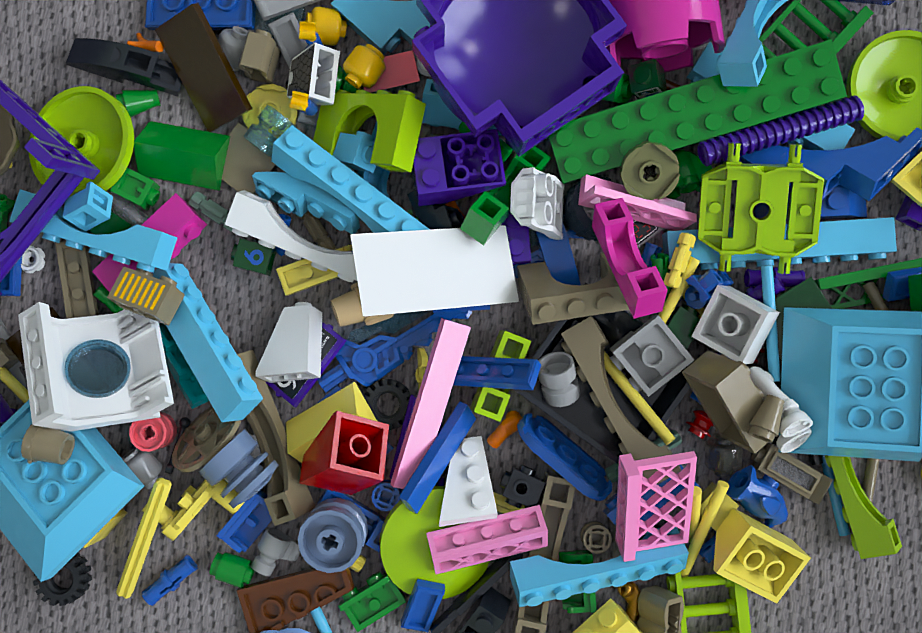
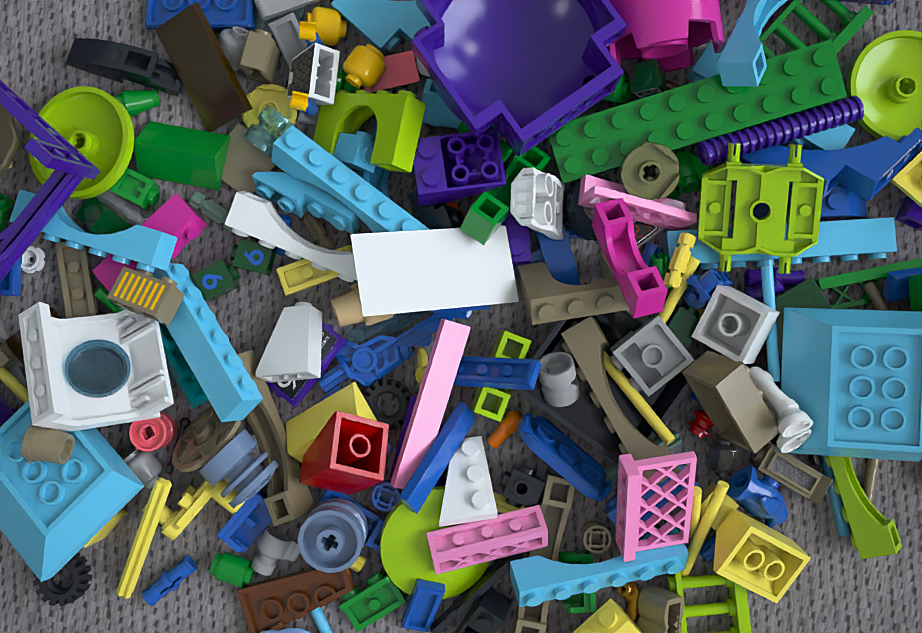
(88, 207): medium azure brick -> none
(151, 45): orange bar -> none
(217, 280): none -> dark green brick
(767, 420): dark tan cone -> none

